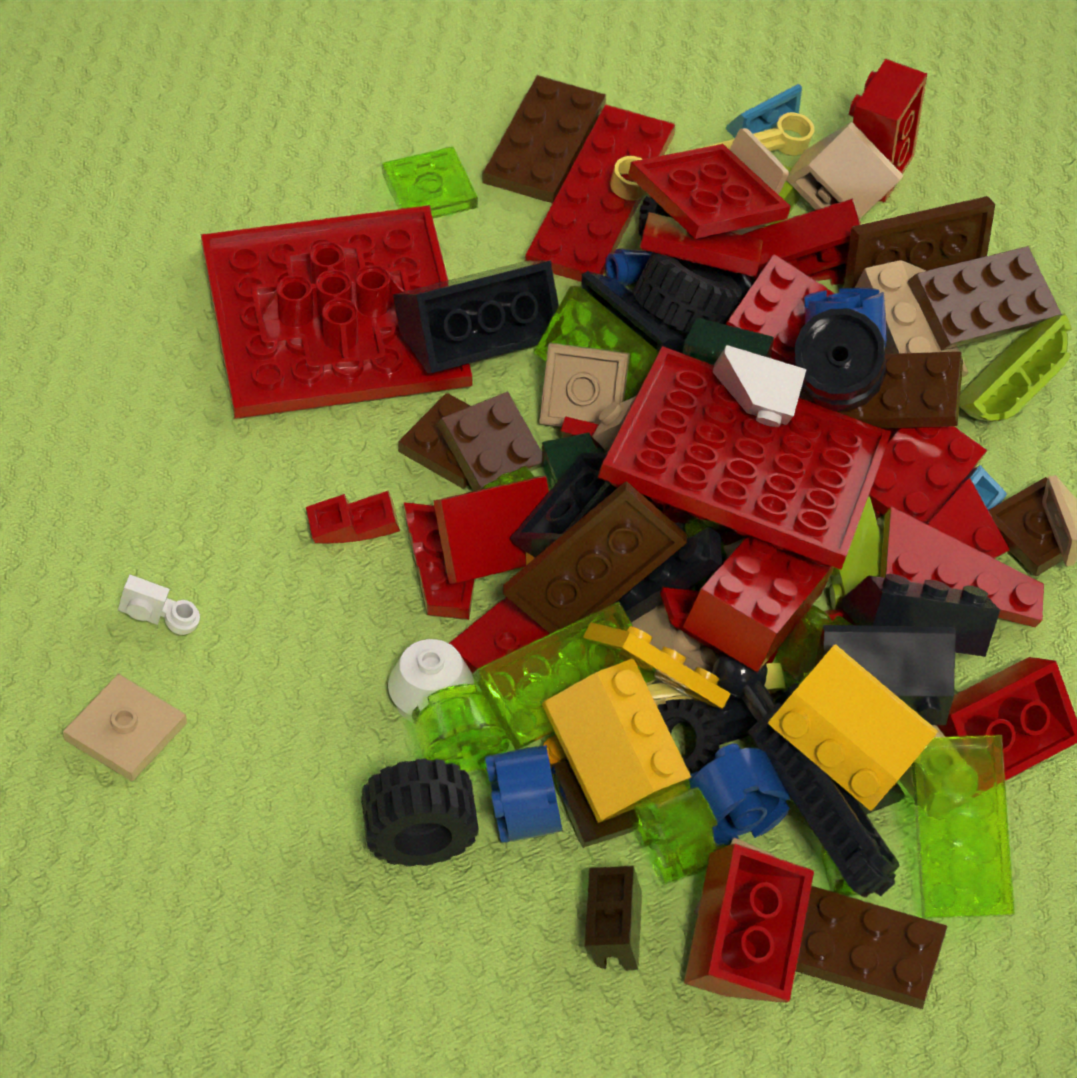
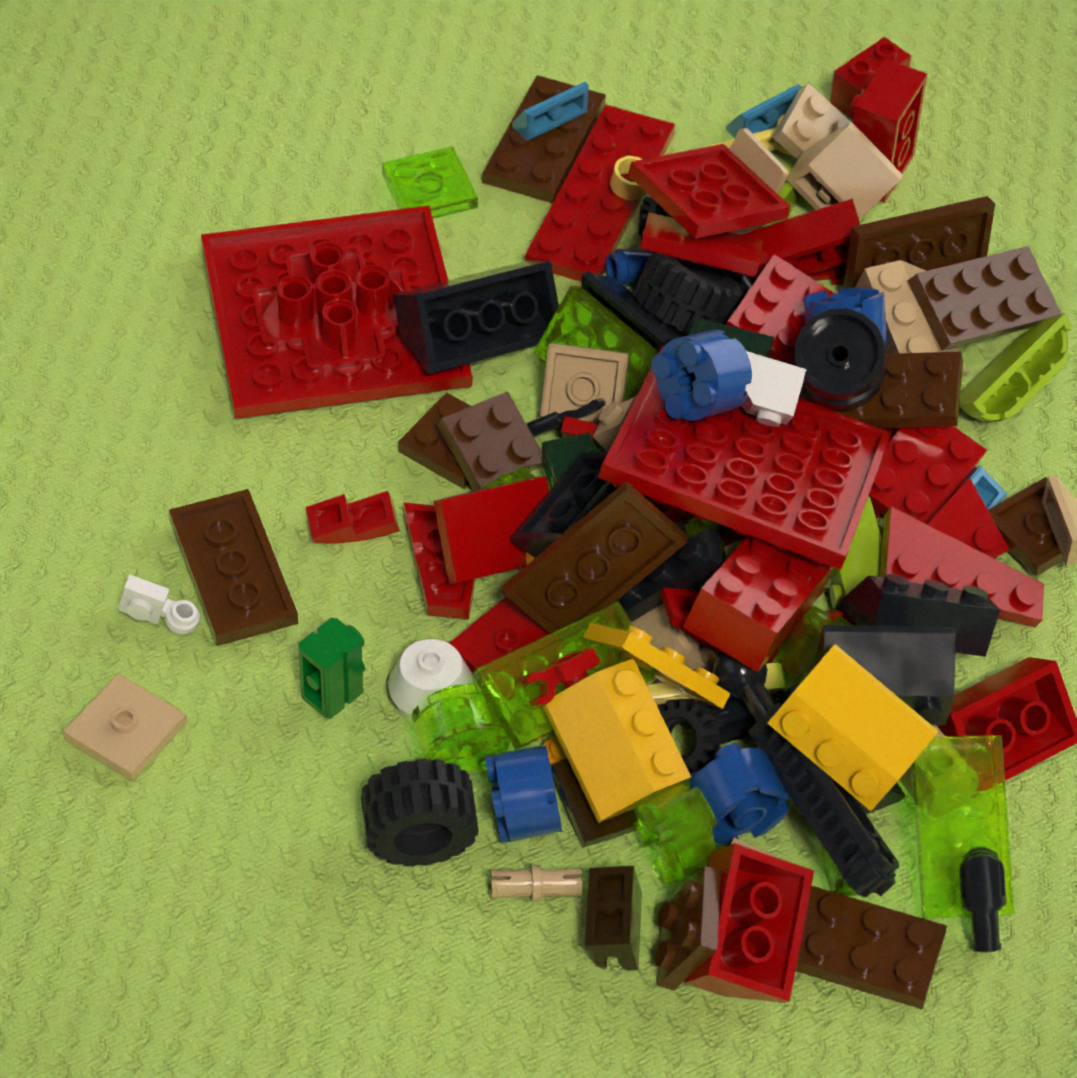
(233, 567): none -> reddish brown plate
(331, 667): none -> green brick
(536, 883): none -> tan pin
(552, 112): none -> dark azure slope
(555, 419): none -> black piece
(566, 670): none -> red plate
(688, 928): none -> reddish brown plate
(702, 375): none -> blue brick
(808, 121): none -> tan plate
(852, 76): none -> red brick
(983, 895): none -> black arm

